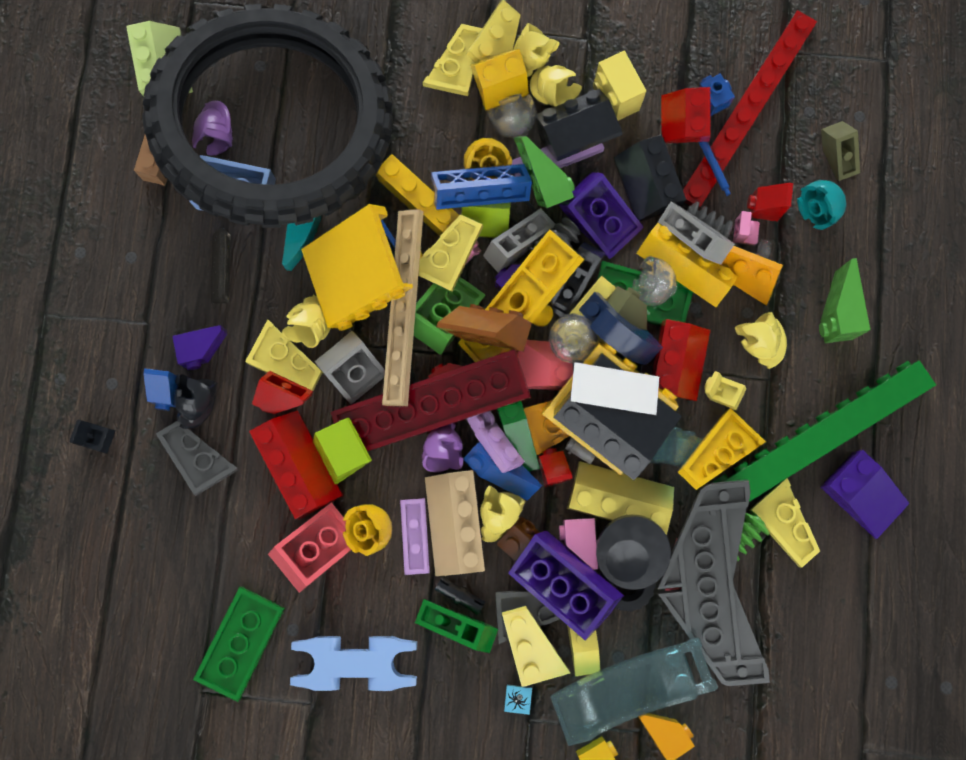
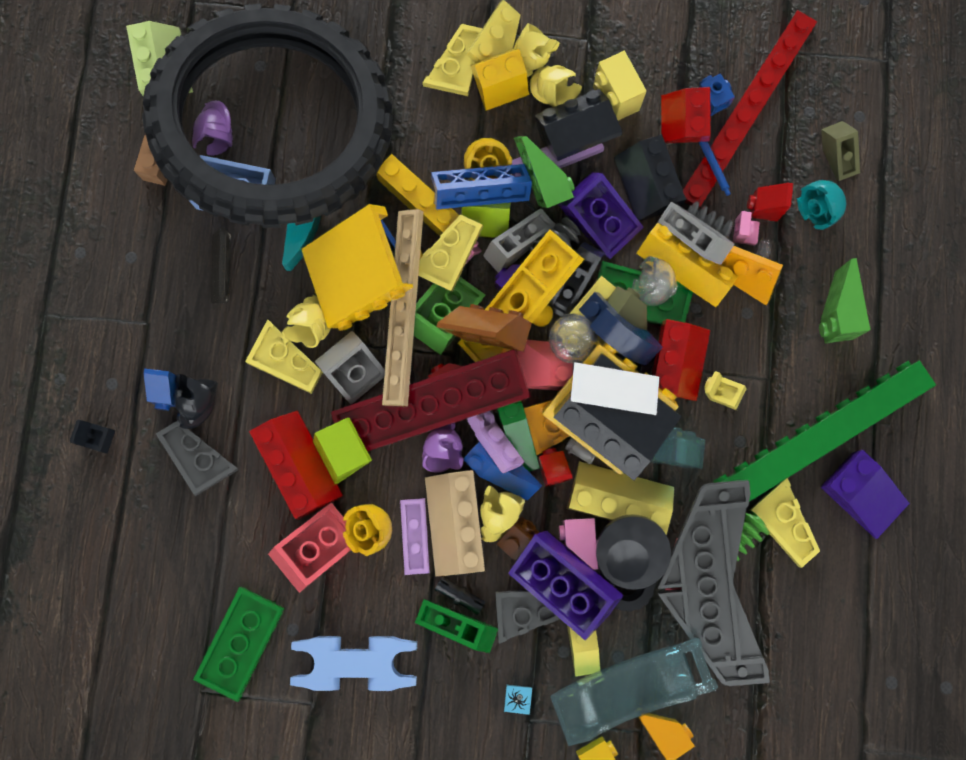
(198, 346): dark purple slope -> none
(279, 393): red slope -> none
(514, 116): clear cylinder -> none
(531, 649): light yellow wing -> none
(721, 448): yellow wing -> none
(764, 339): light yellow helmet -> none

